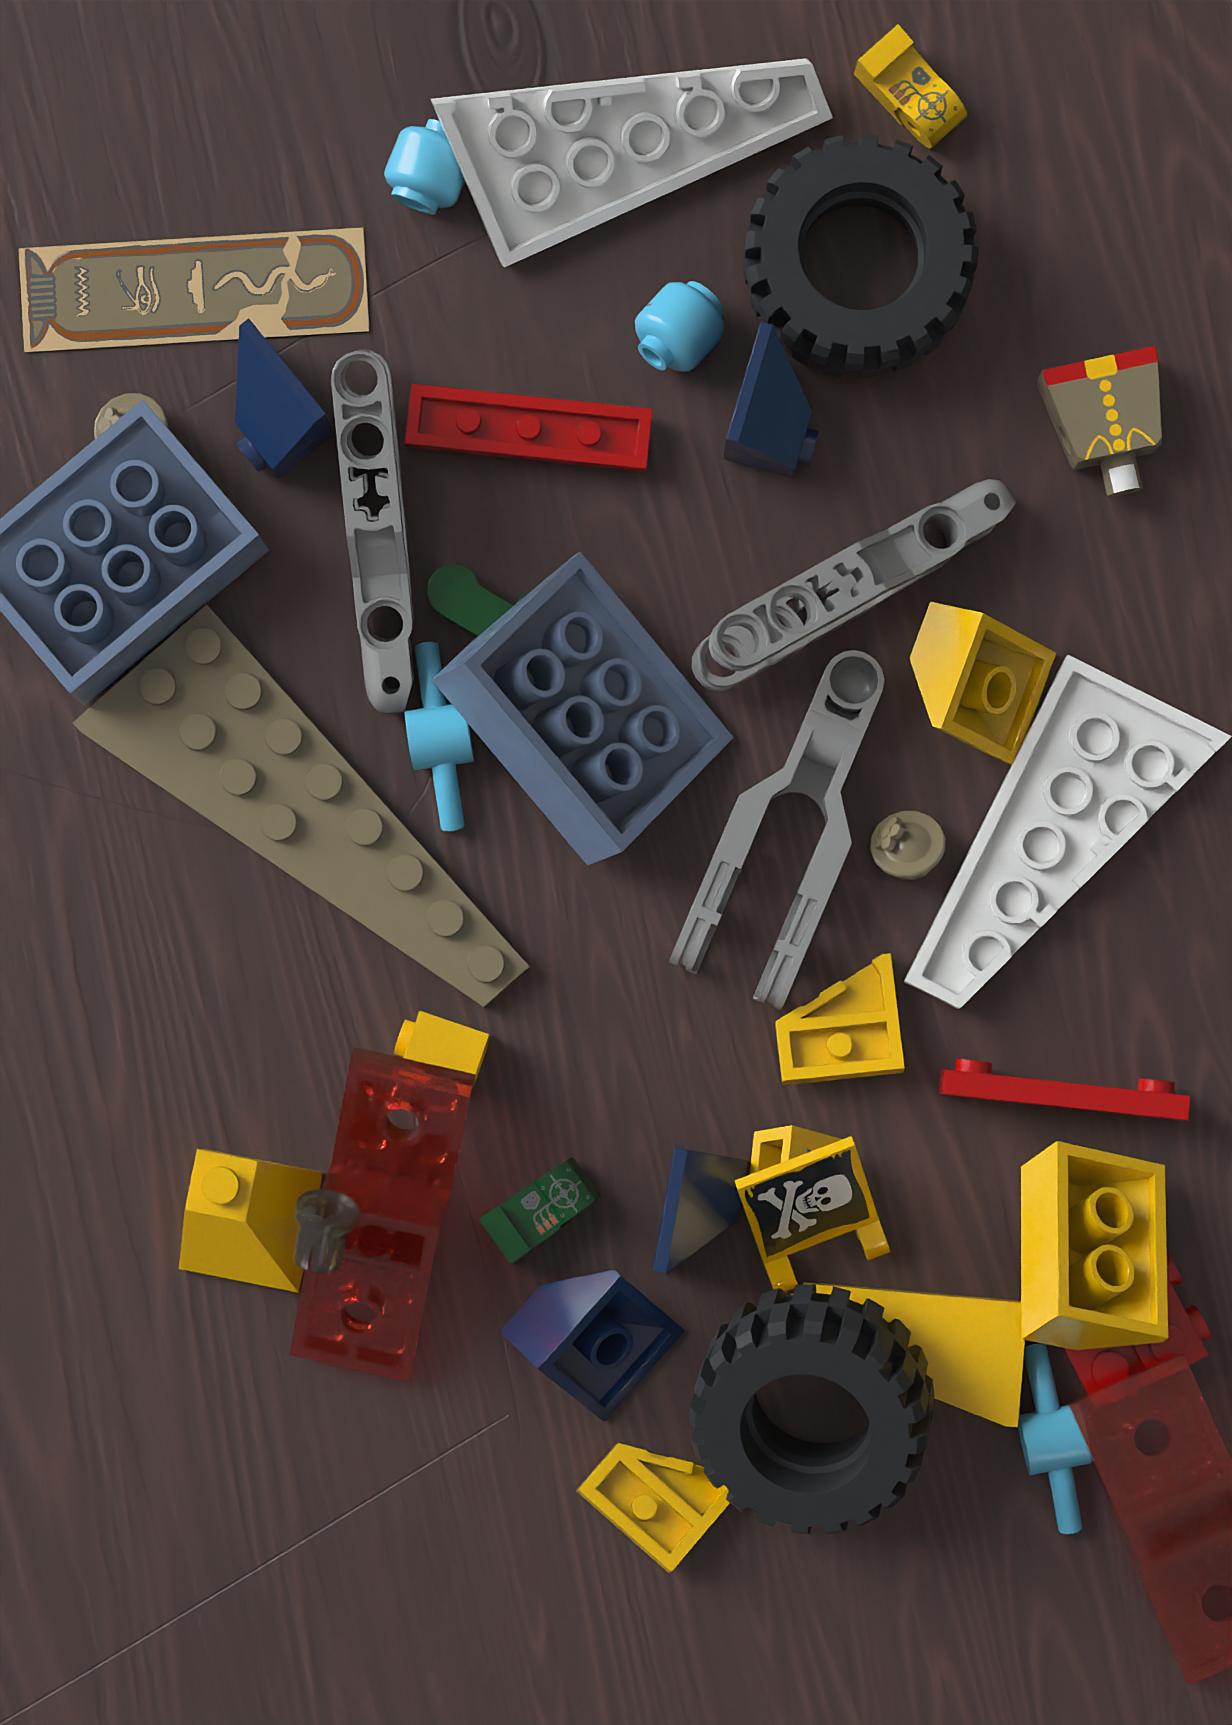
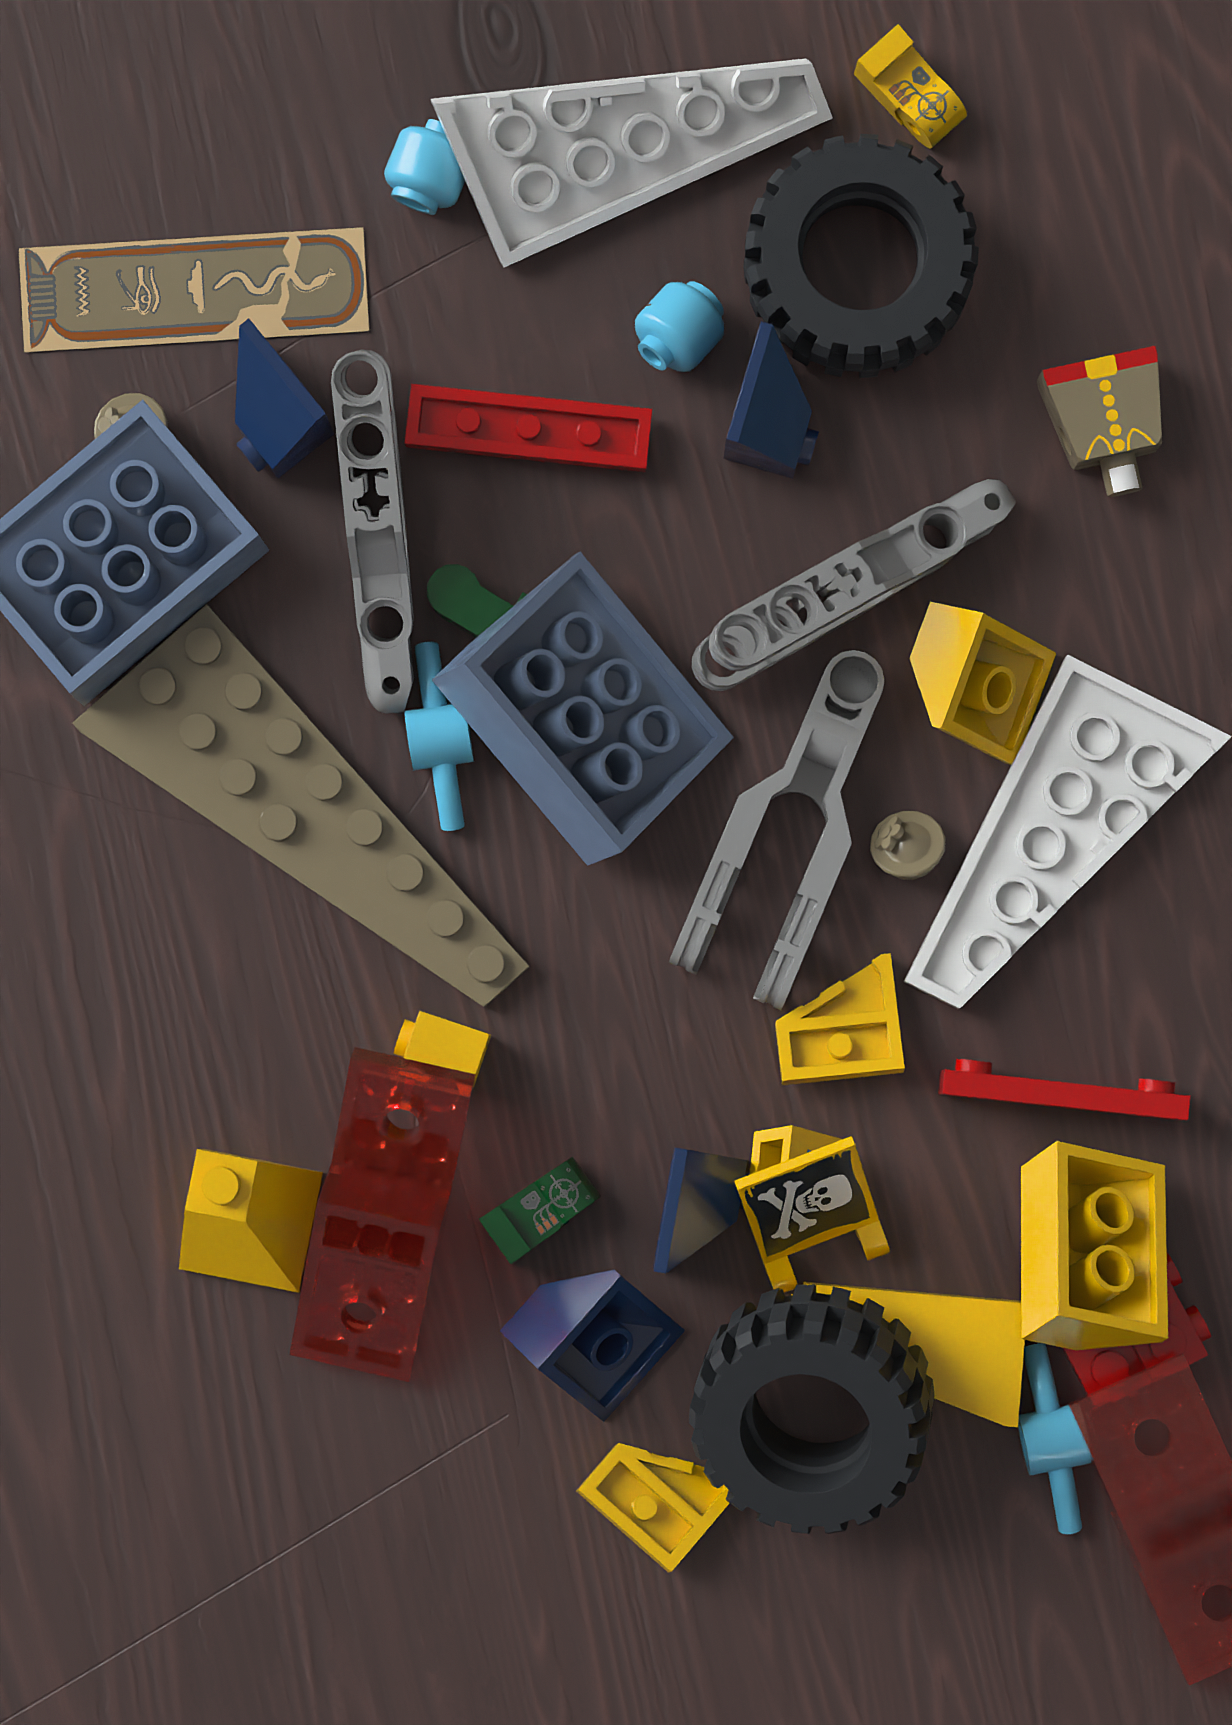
(323, 1228): clear smoke bush -> none

